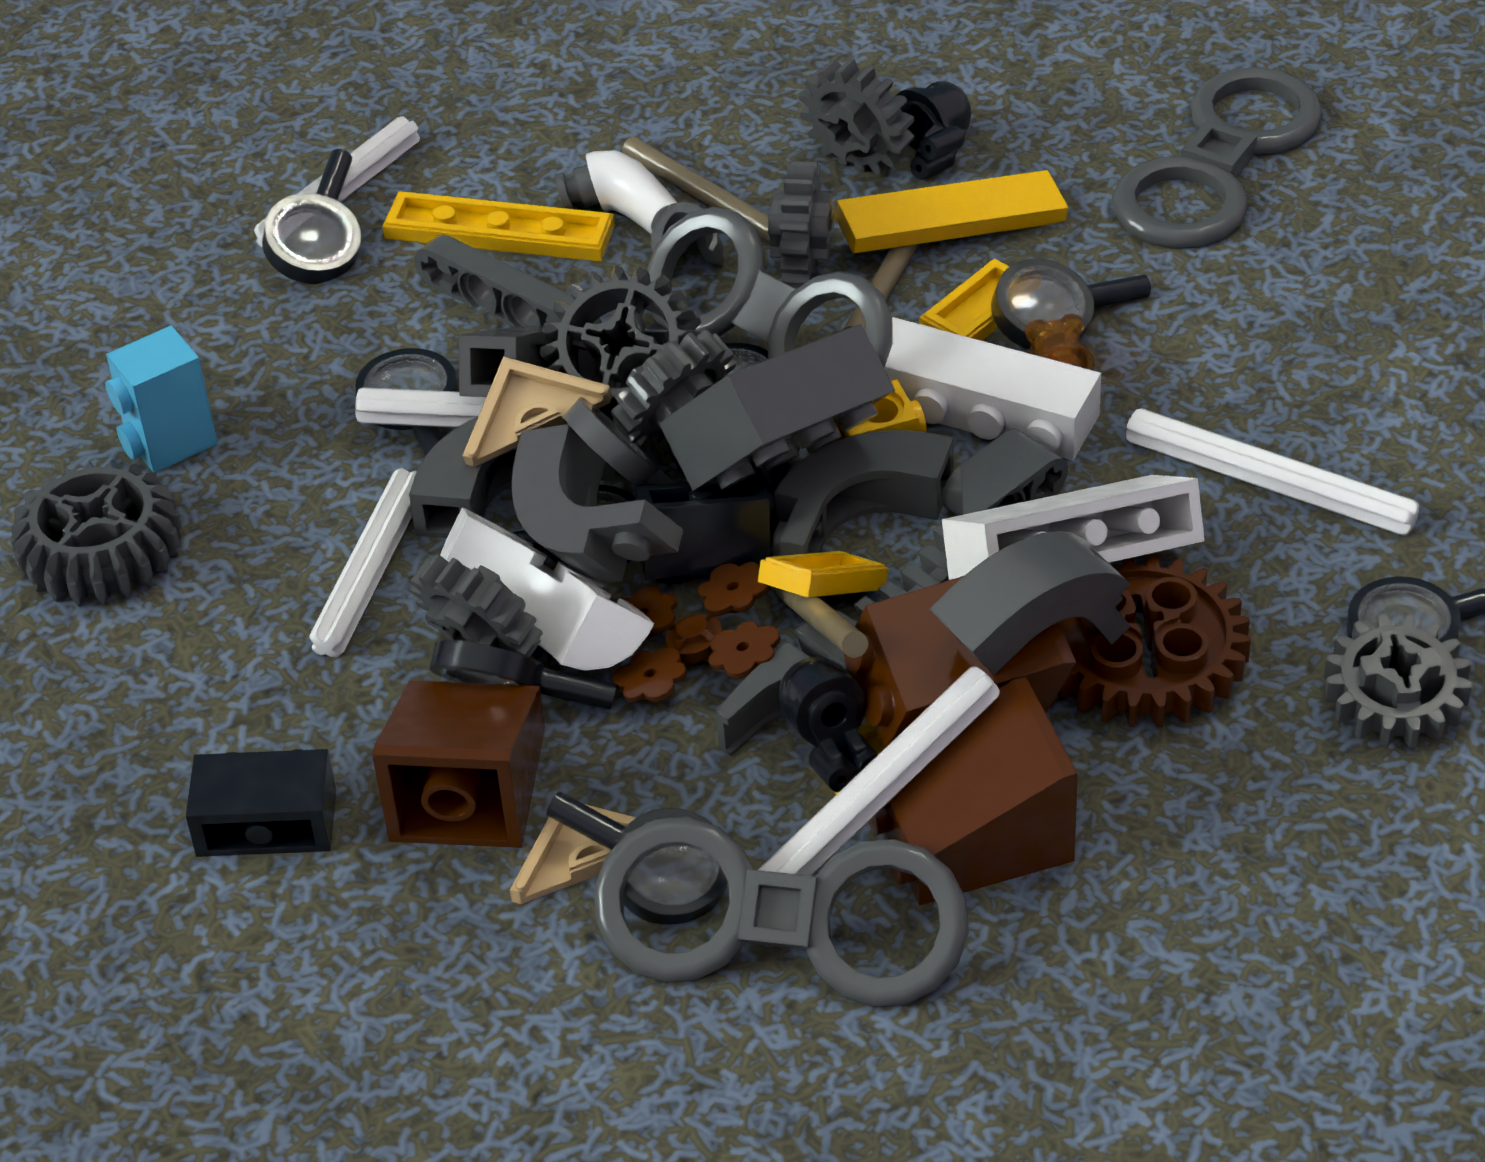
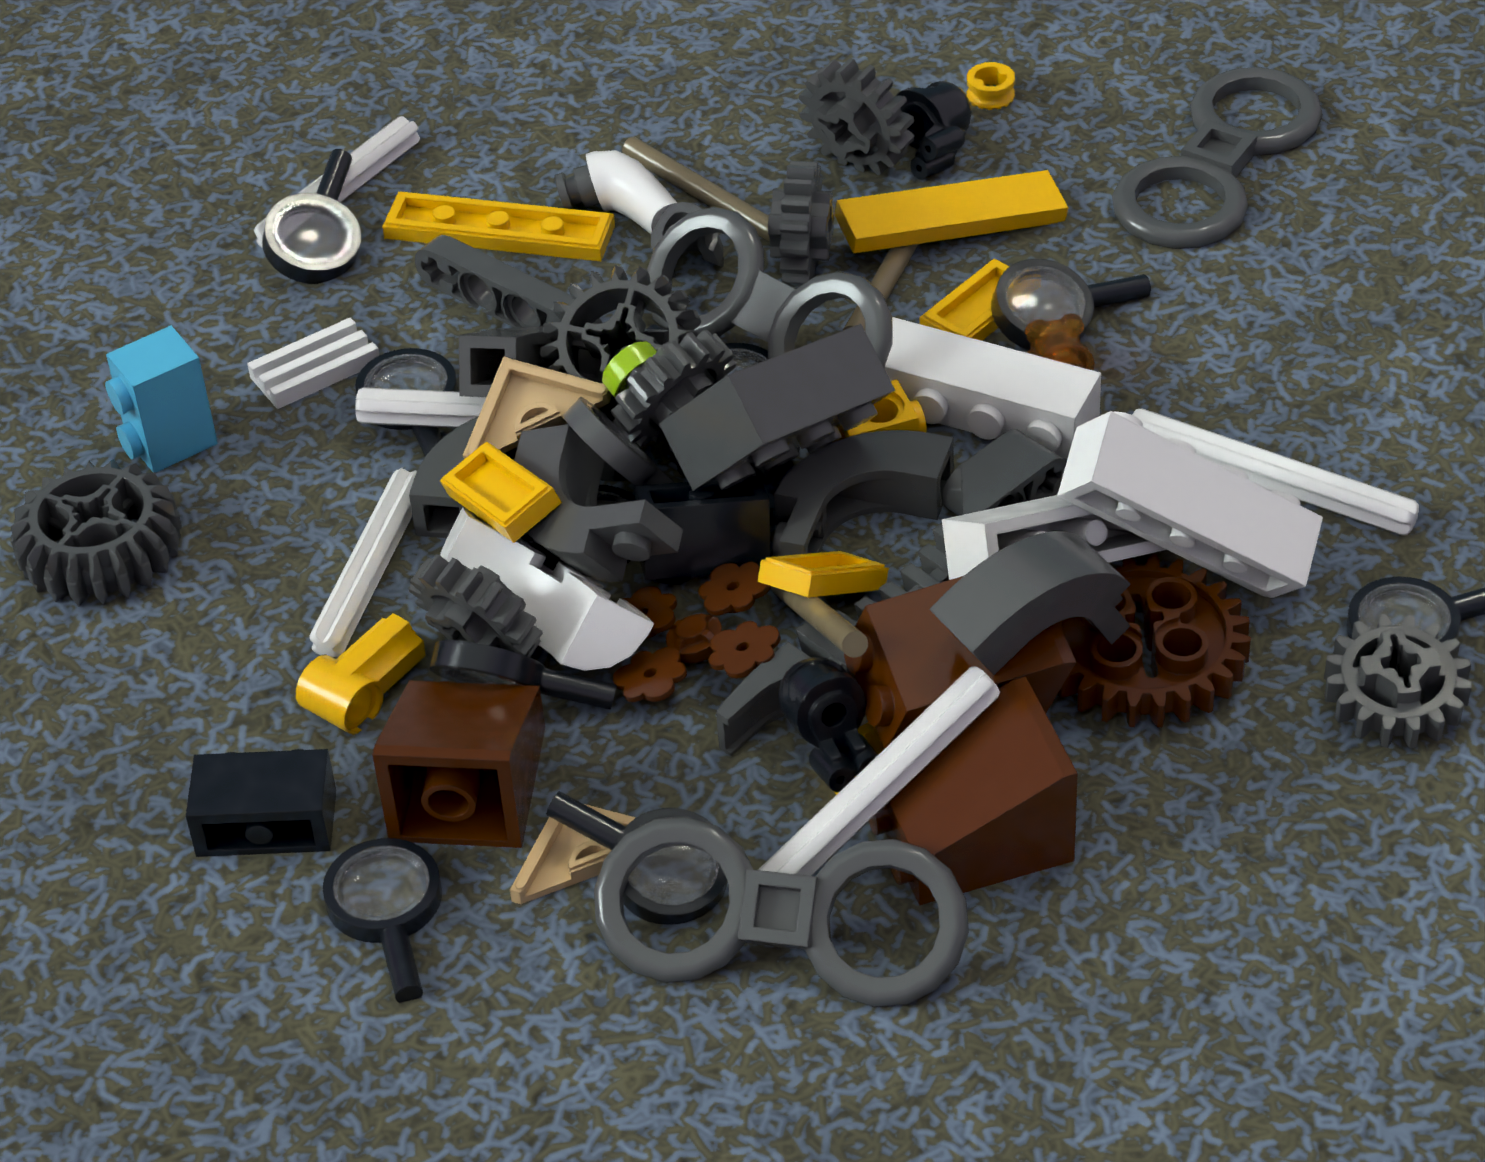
(312, 363): none -> white tile
(354, 683): none -> yellow piece
(383, 896): none -> piece
(500, 491): none -> yellow tile
(623, 363): none -> lime tile
(990, 96): none -> yellow bush
(1190, 504): none -> white brick

